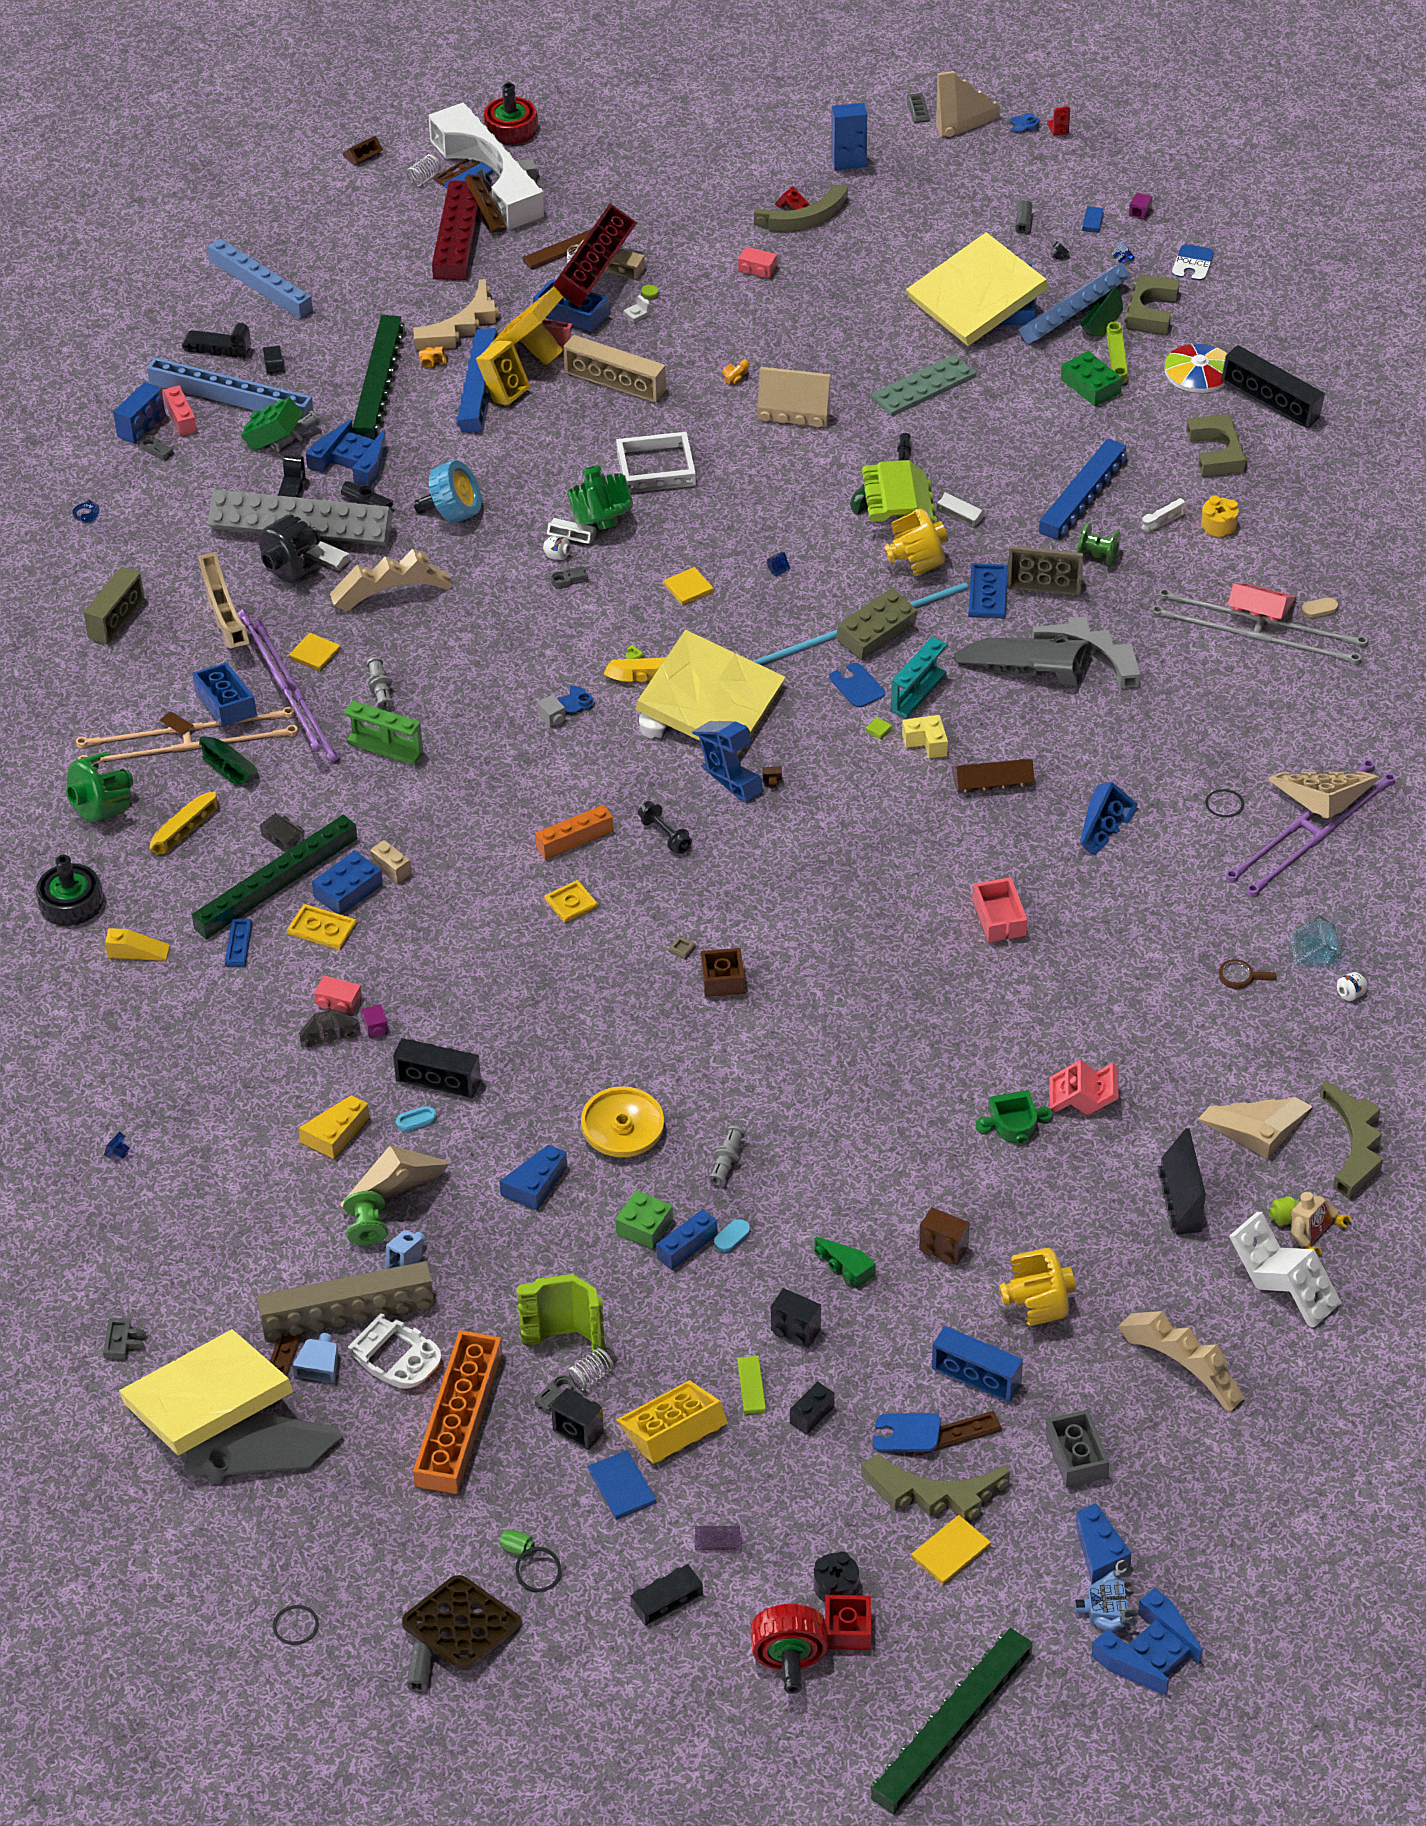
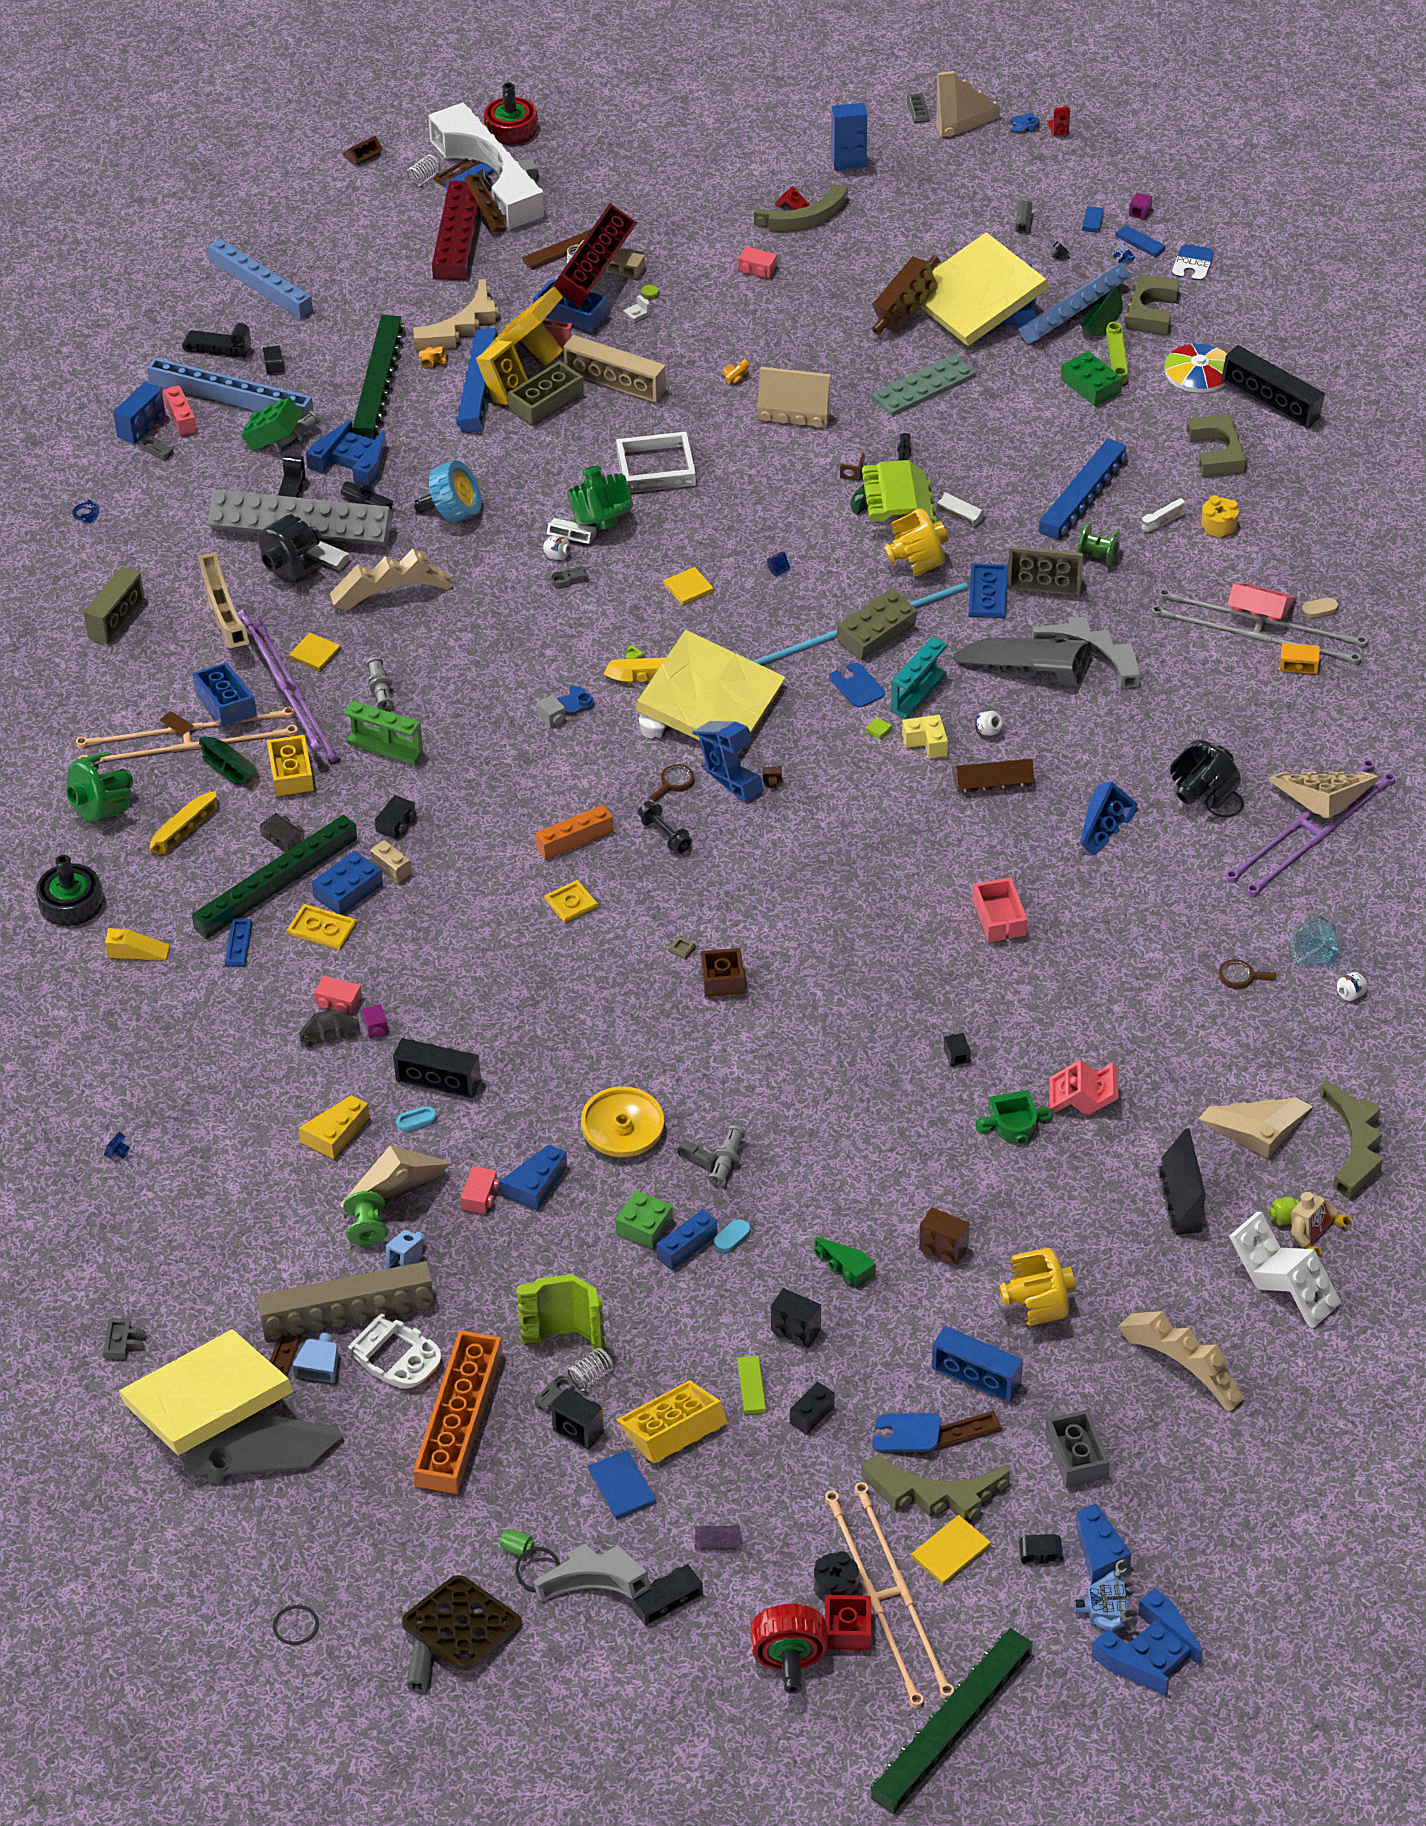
(290, 765): none -> yellow brick
(395, 817): none -> black brick
(479, 1190): none -> coral brick
(545, 392): none -> olive brick
(586, 1569): none -> light grey arch
(674, 778): none -> piece
(697, 1155): none -> dark grey piece
(857, 470): none -> reddish brown bracket
(900, 1589): none -> light nougat bar
(905, 294): none -> reddish brown brick
(957, 1049): none -> black brick
(988, 723): none -> white head
(1041, 1548): none -> black beam
(1140, 241): none -> blue tile
(1205, 767): none -> black piece
(1299, 658): none -> light orange brick

